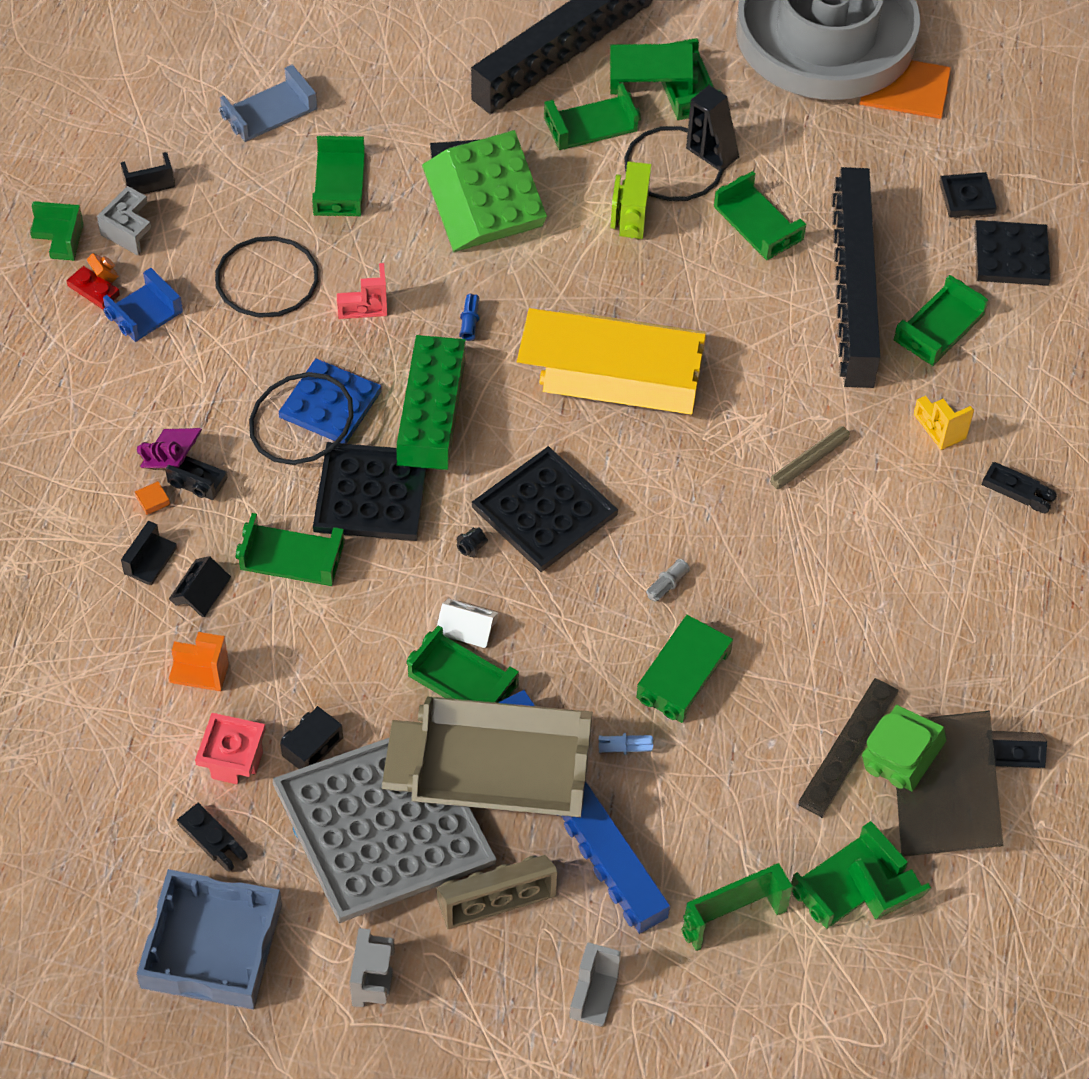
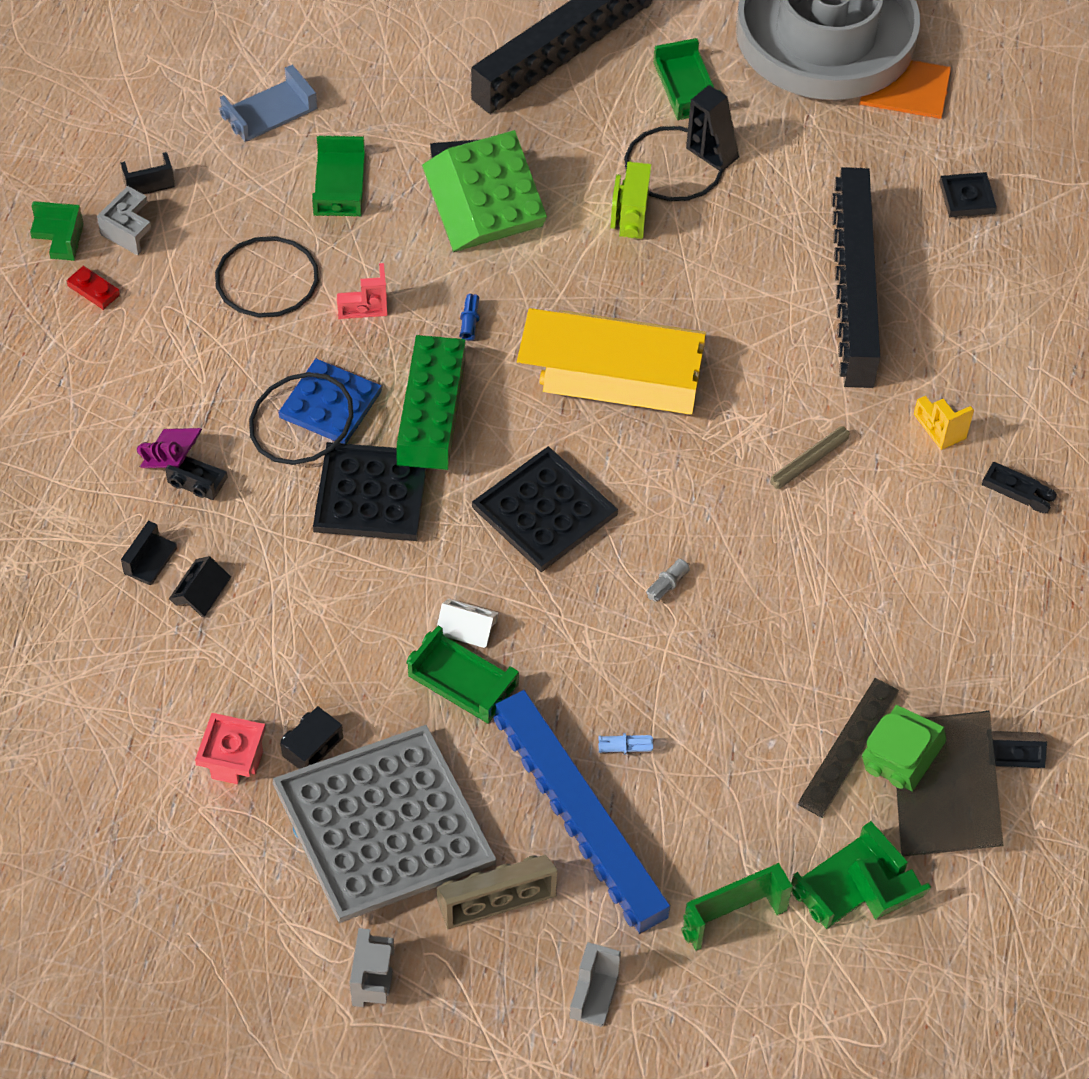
(103, 267): orange plate -> none
(144, 308): blue panel -> none
(152, 498): orange tile -> none
(200, 664): orange panel -> none
(210, 836): black hinge -> none
(210, 939): sand blue tile -> none
(290, 553): green panel -> none
(471, 542): black hose -> none
(491, 756): dark tan panel -> none
(592, 121): green panel -> none
(652, 64): green panel -> none
(683, 668): green panel -> none
(757, 218): green panel -> none
(941, 321): green panel -> none
(1012, 252): black plate -> none

